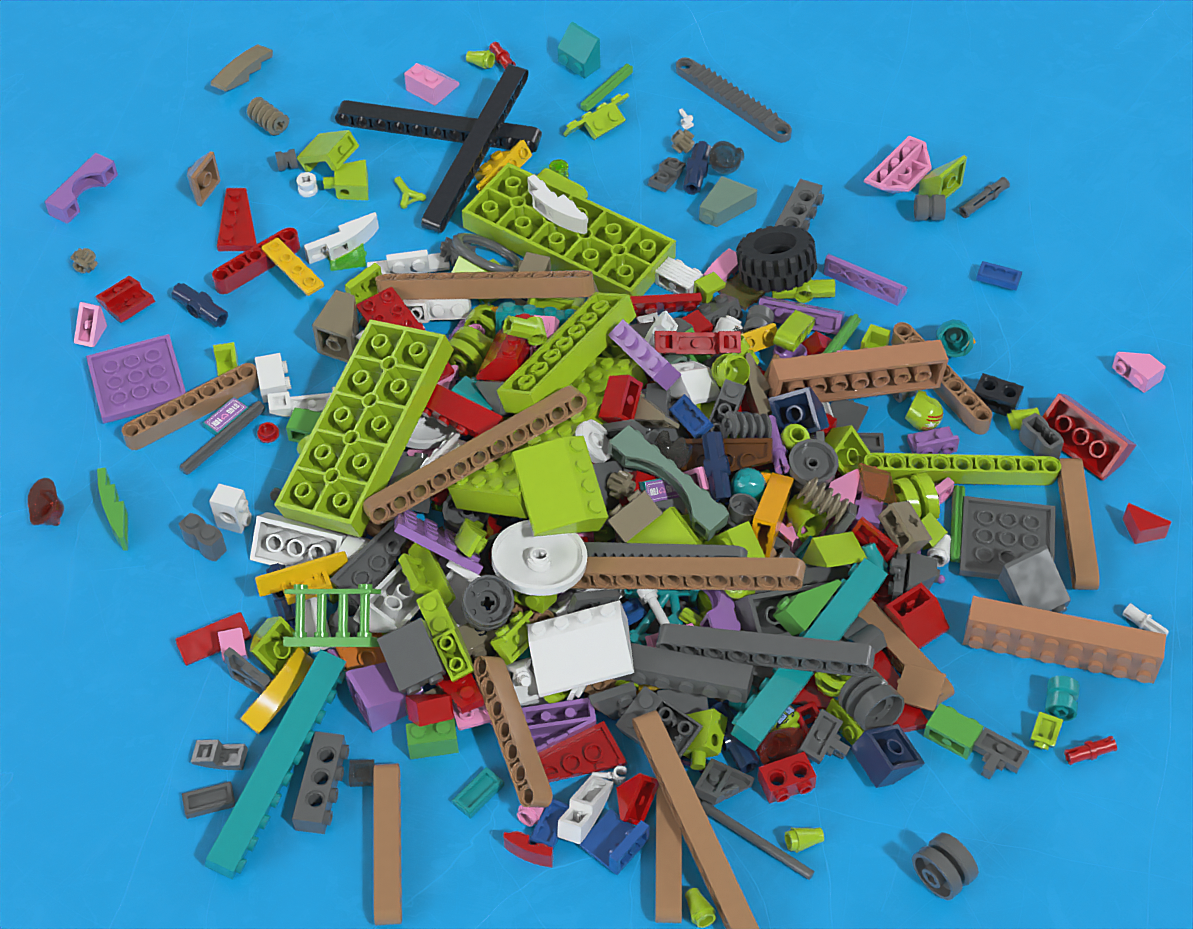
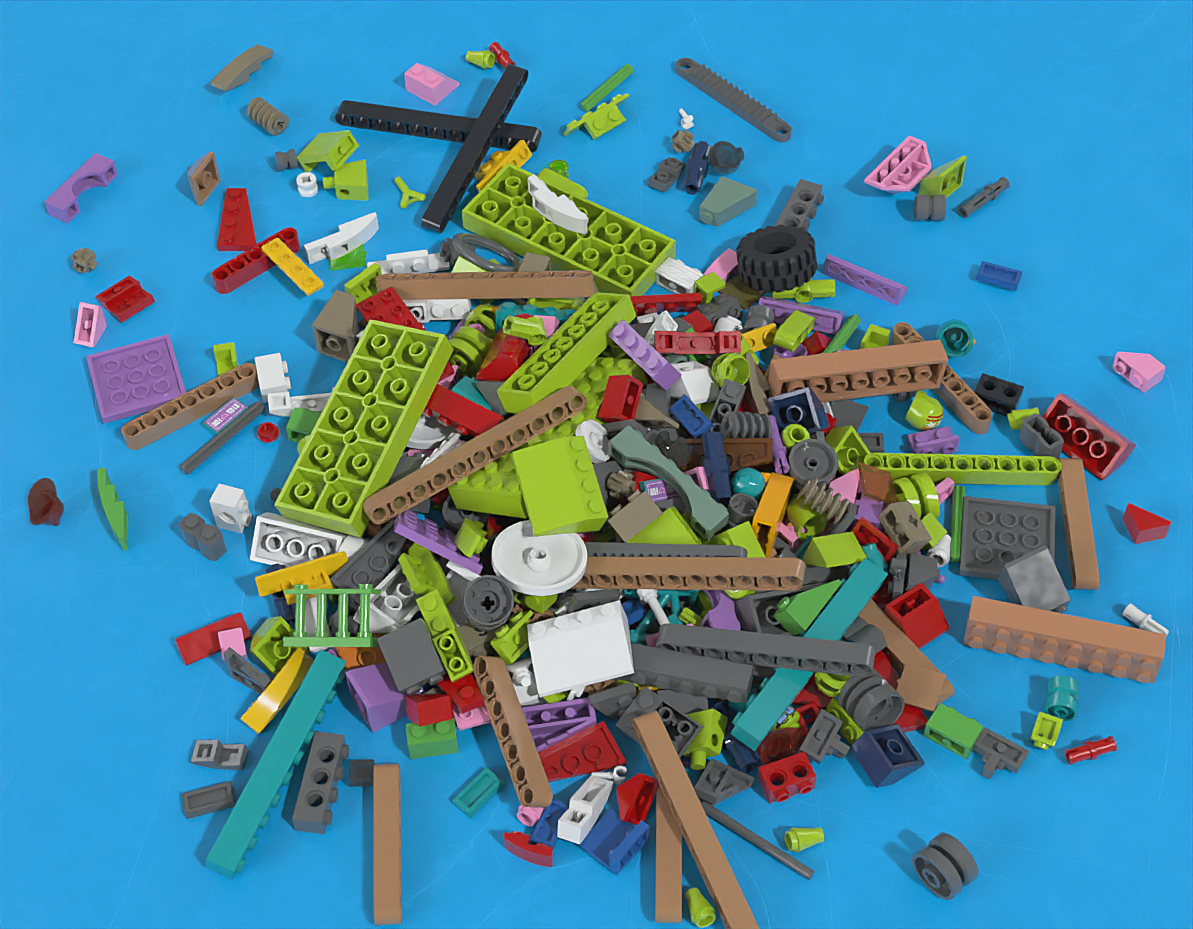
(199, 304): dark blue piece -> none
(579, 50): teal slope -> none

